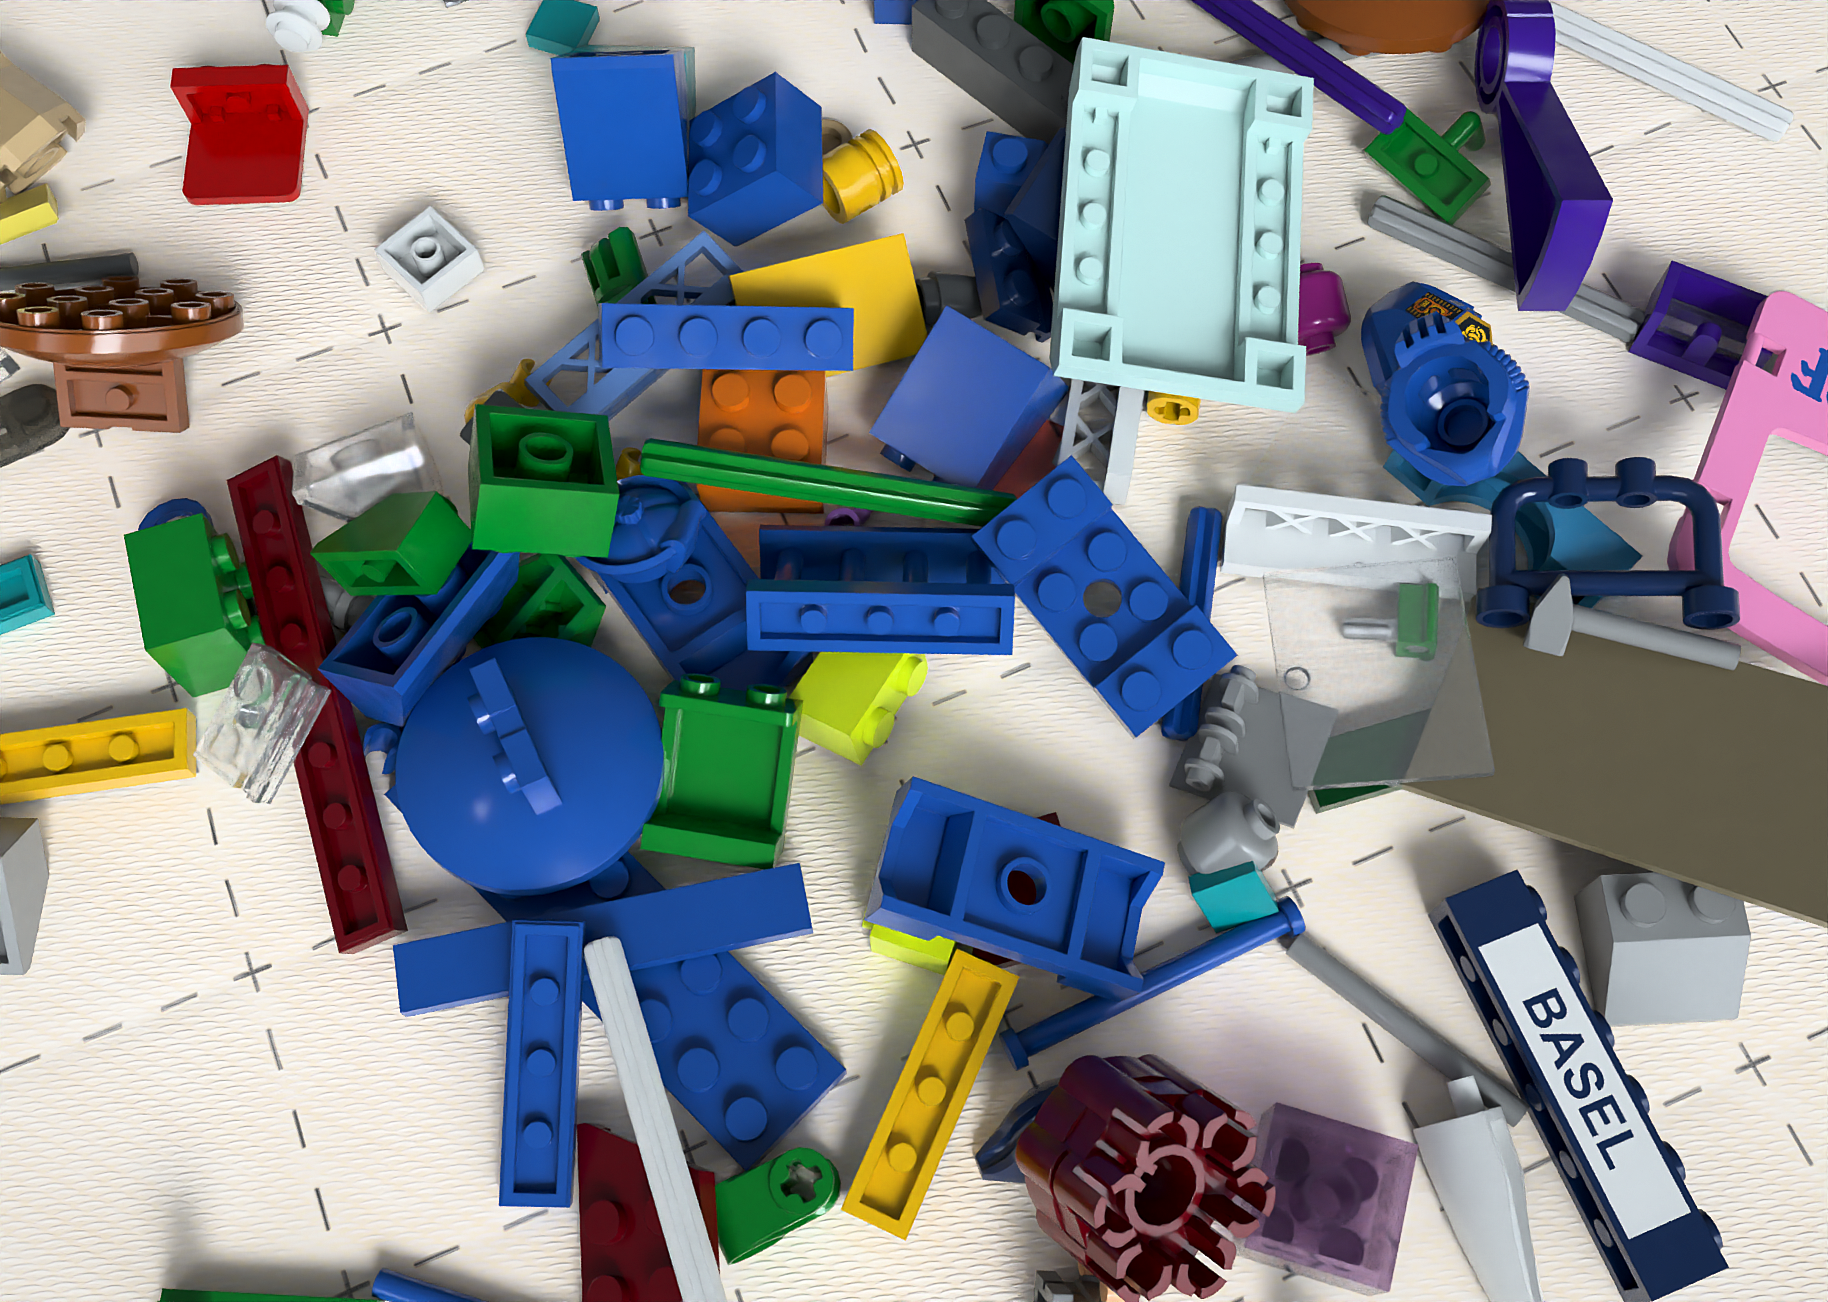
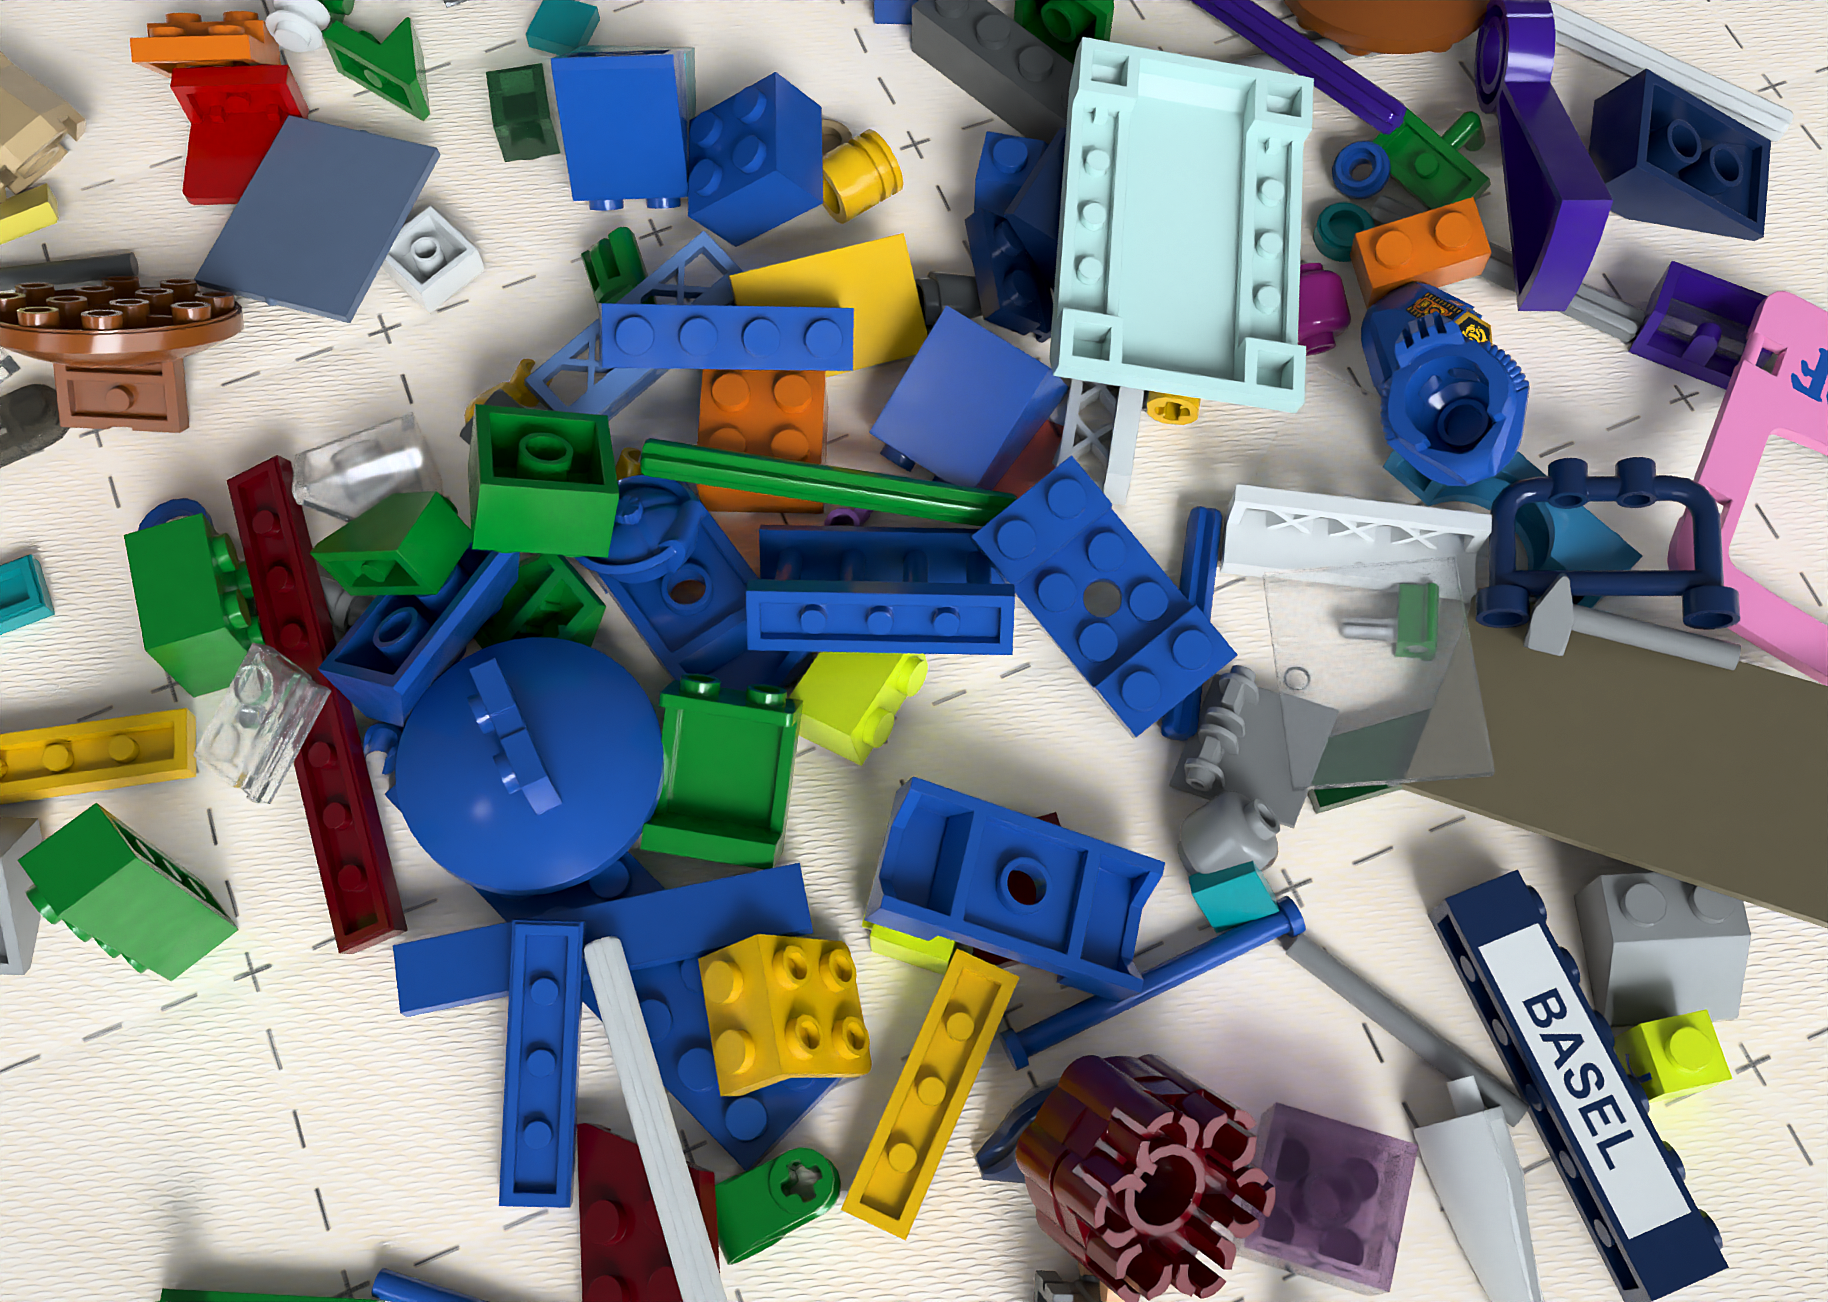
(124, 895): none -> brick
(192, 43): none -> orange plate
(318, 218): none -> sand blue piece
(386, 68): none -> green slope
(522, 112): none -> clear green brick
(783, 1012): none -> yellow bracket
(1337, 229): none -> teal tile
(1356, 154): none -> blue plate
(1423, 248): none -> orange brick
(1673, 1056): none -> neon yellow brick
(1679, 160): none -> dark blue slope

